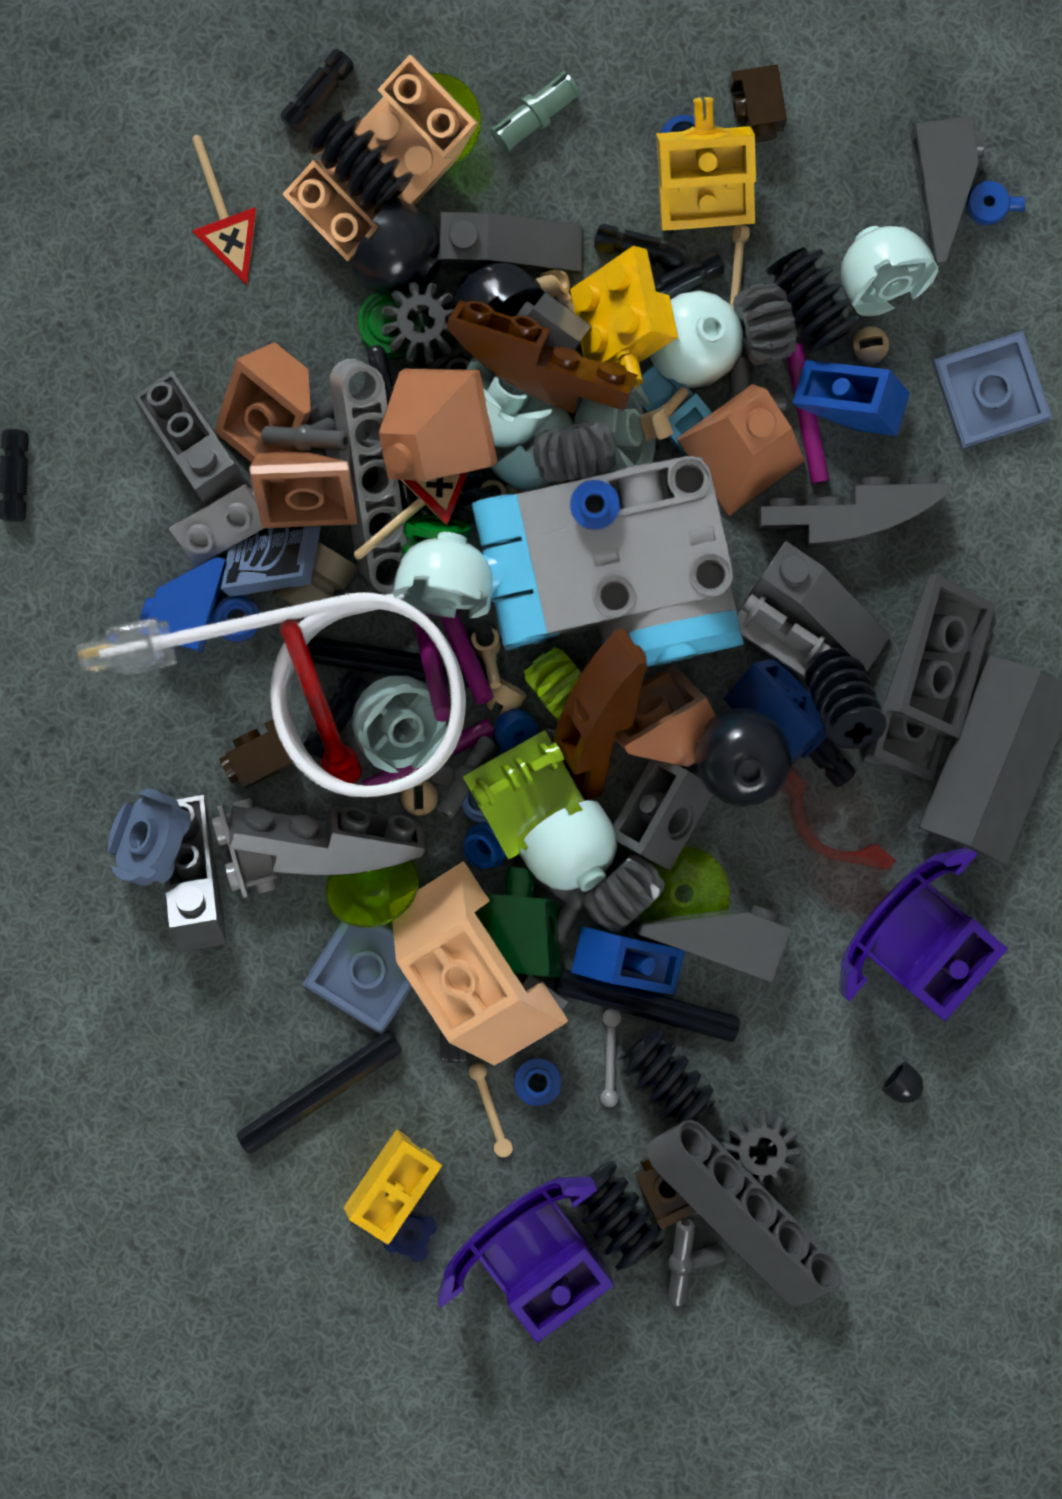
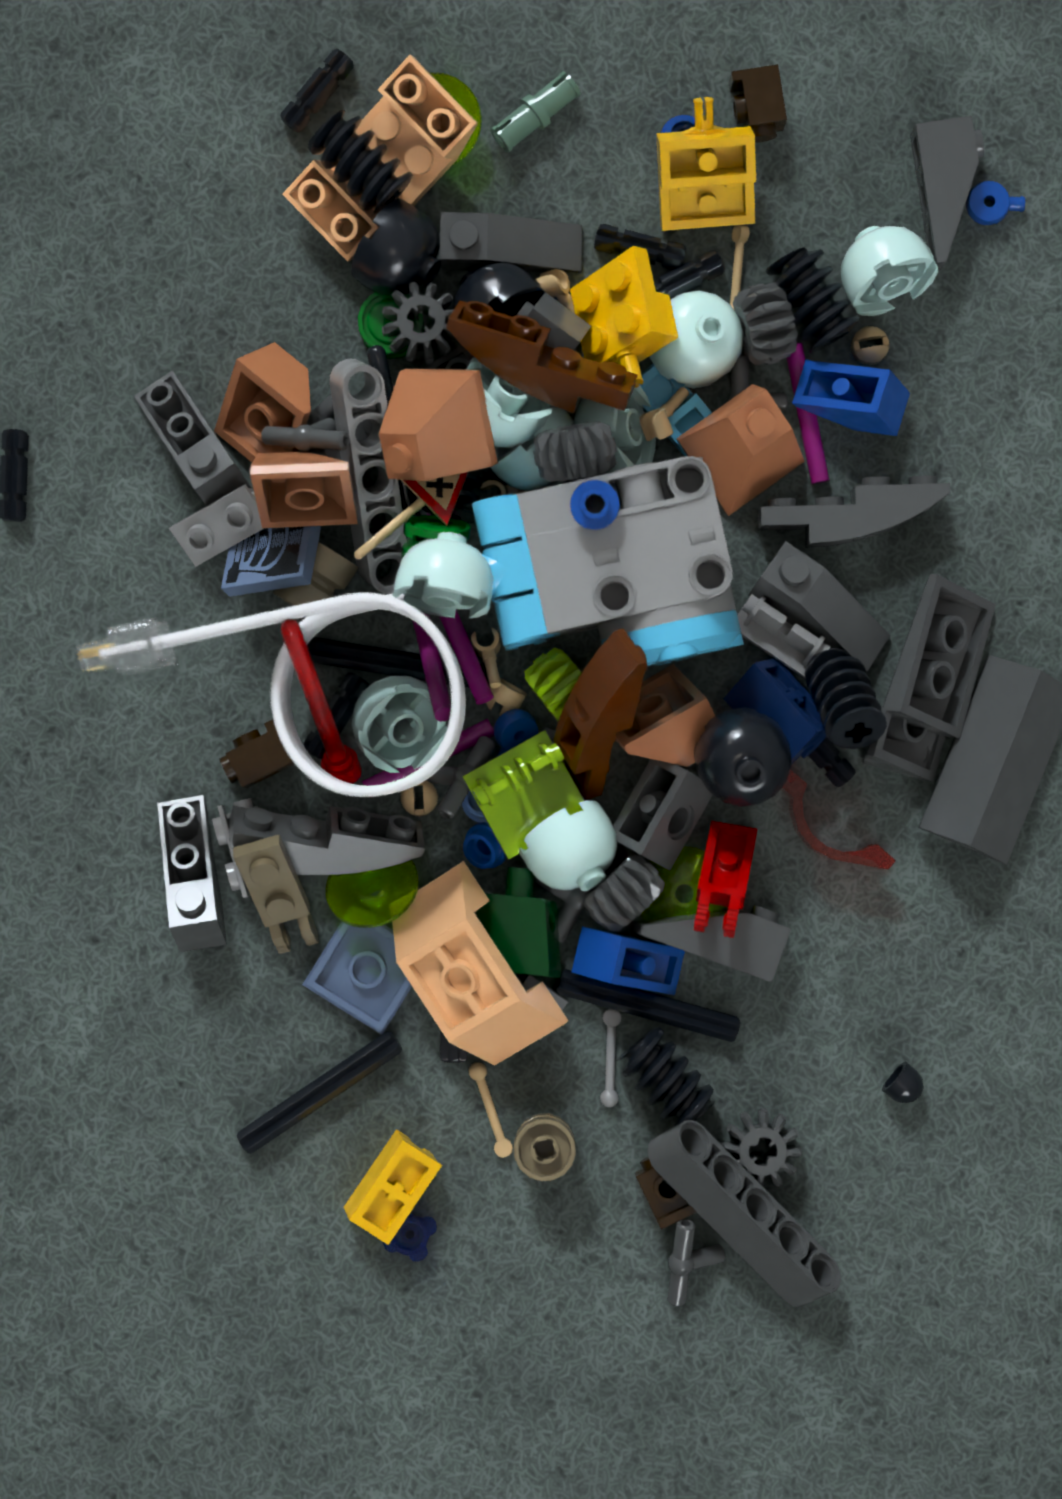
(165, 826): sand blue plate -> none
(188, 600): blue slope -> none
(232, 235): piece -> none
(232, 604): blue plate -> none
(275, 890): none -> dark tan hinge
(535, 1258): dark purple piece -> none
(543, 1067): blue plate -> none
(544, 1147): none -> dark tan wheel
(618, 1219): black piece -> none
(725, 873): none -> red hinge
(923, 940): dark purple piece -> none
(992, 390): sand blue tile -> none

